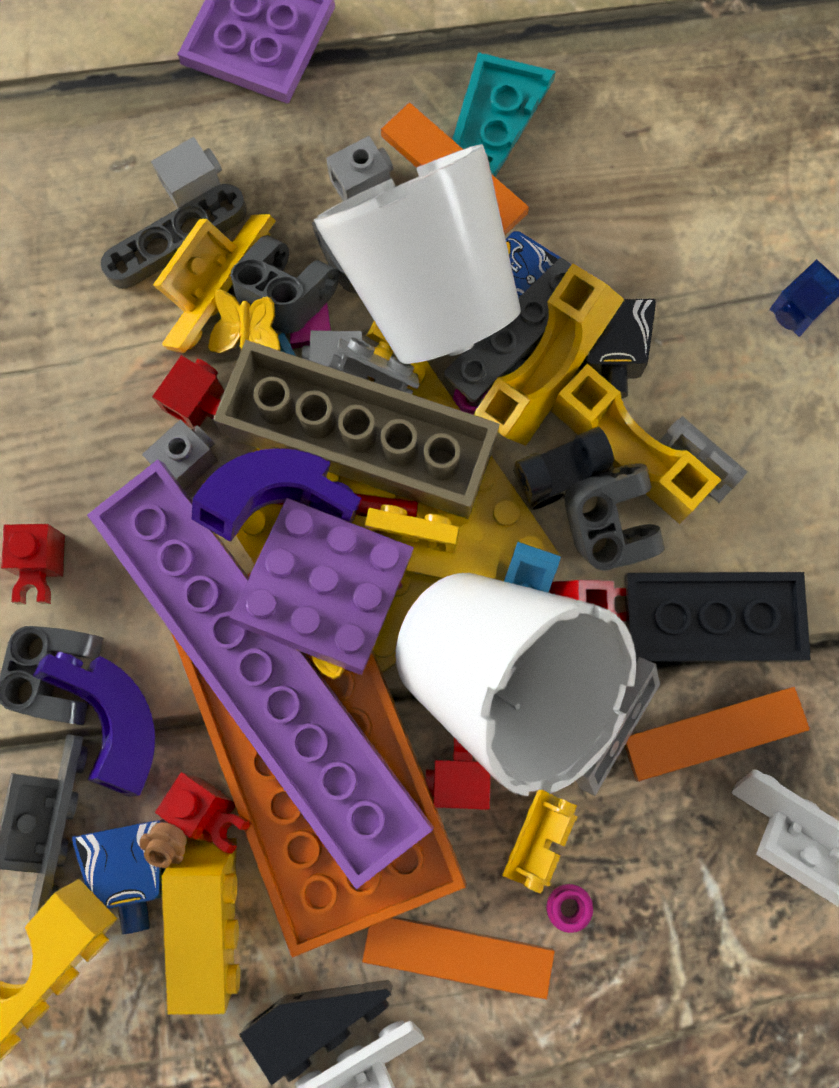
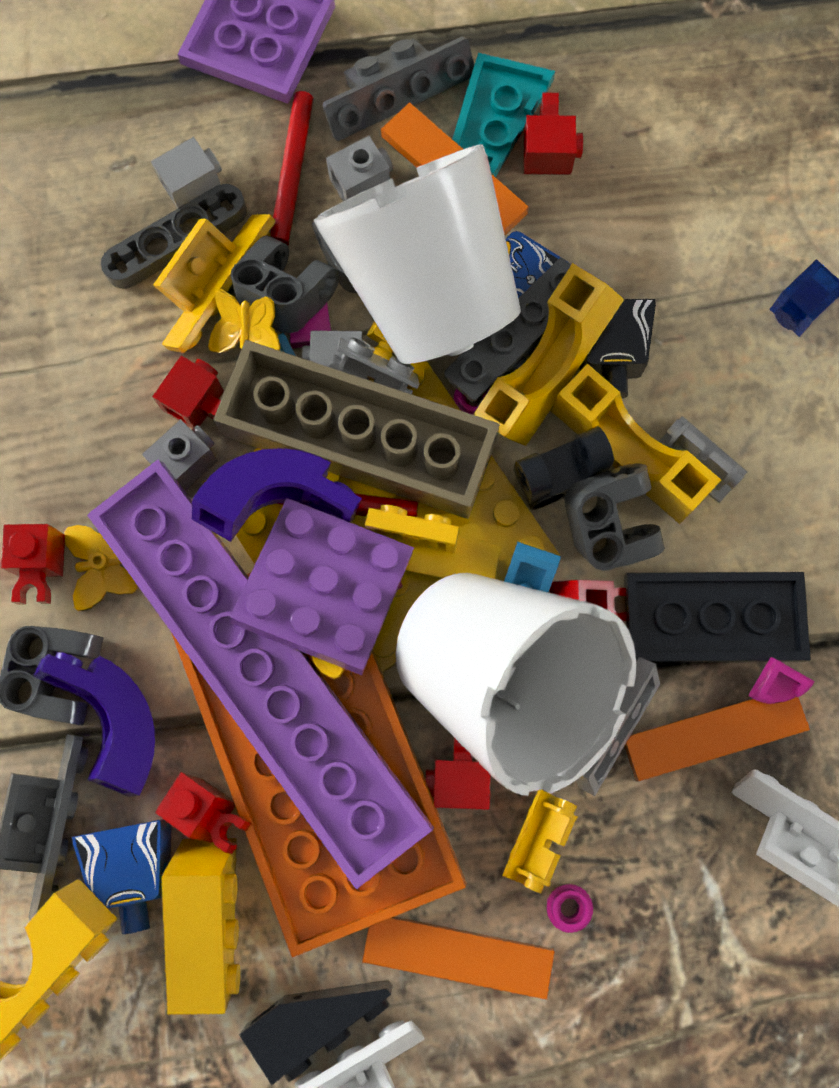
(103, 568): none -> yellow piece
(163, 845): medium nougat plate -> none
(292, 166): none -> red piece
(393, 79): none -> dark grey bracket
(551, 140): none -> red brick
(779, 683): none -> dark pink tile

